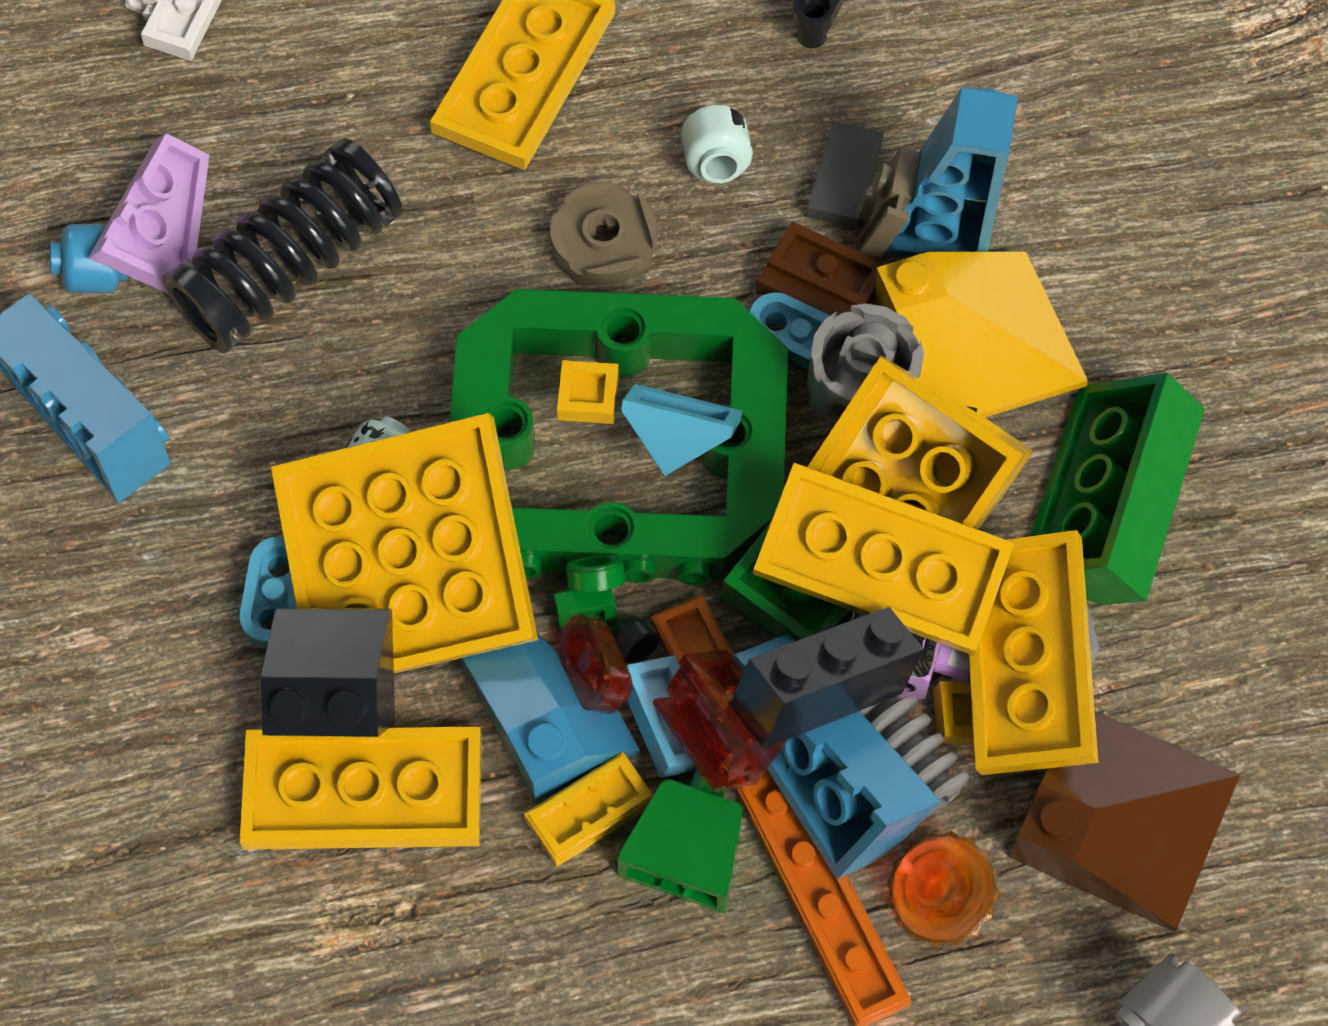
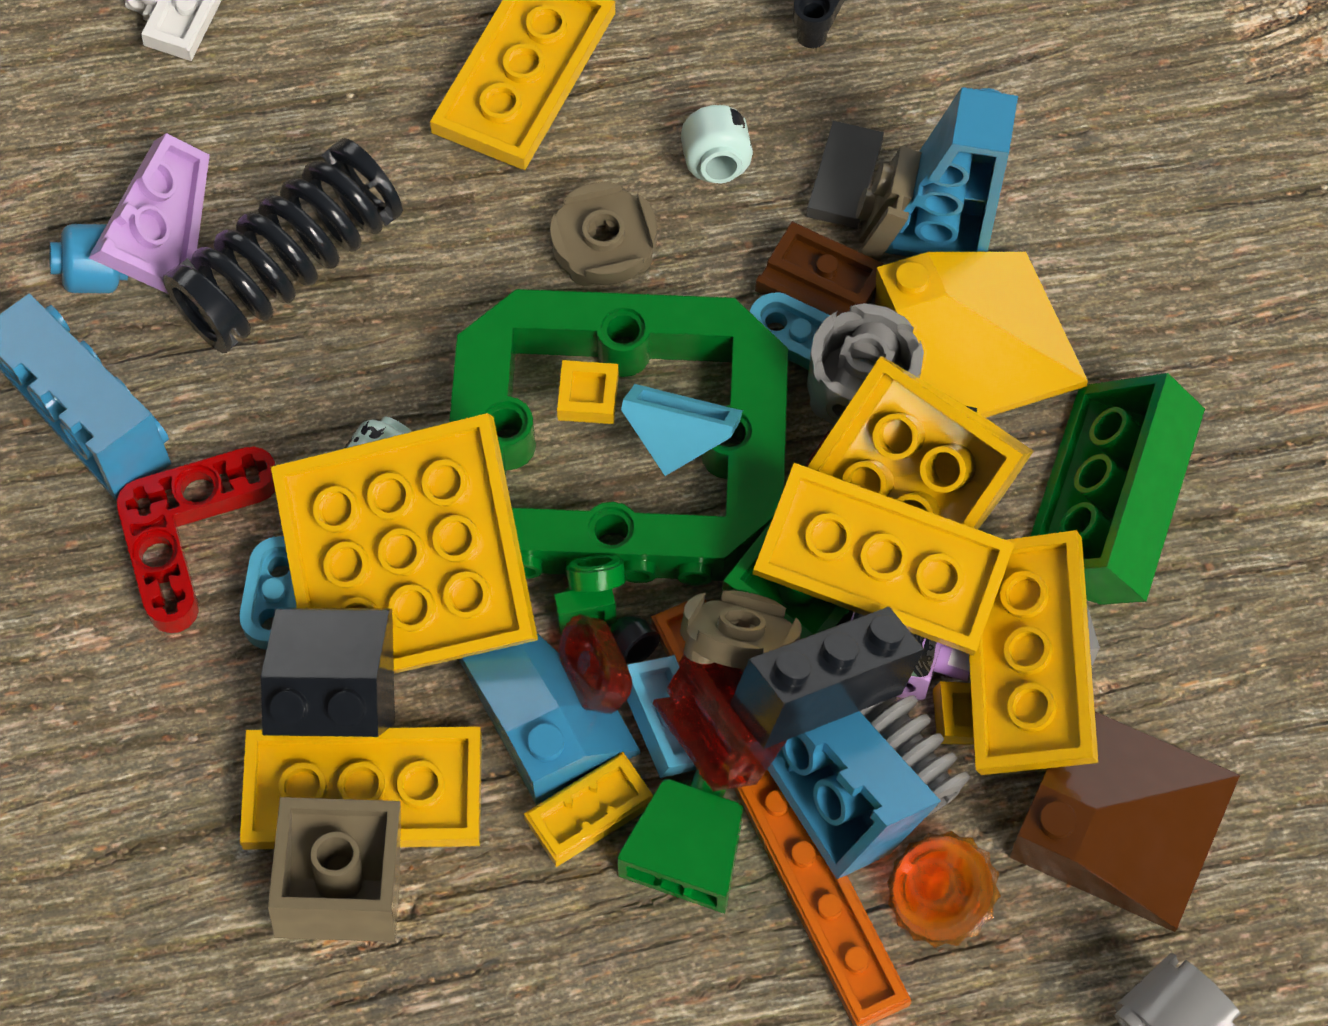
(162, 523): none -> red beam
(336, 869): none -> dark tan slope
(735, 628): none -> dark tan plate

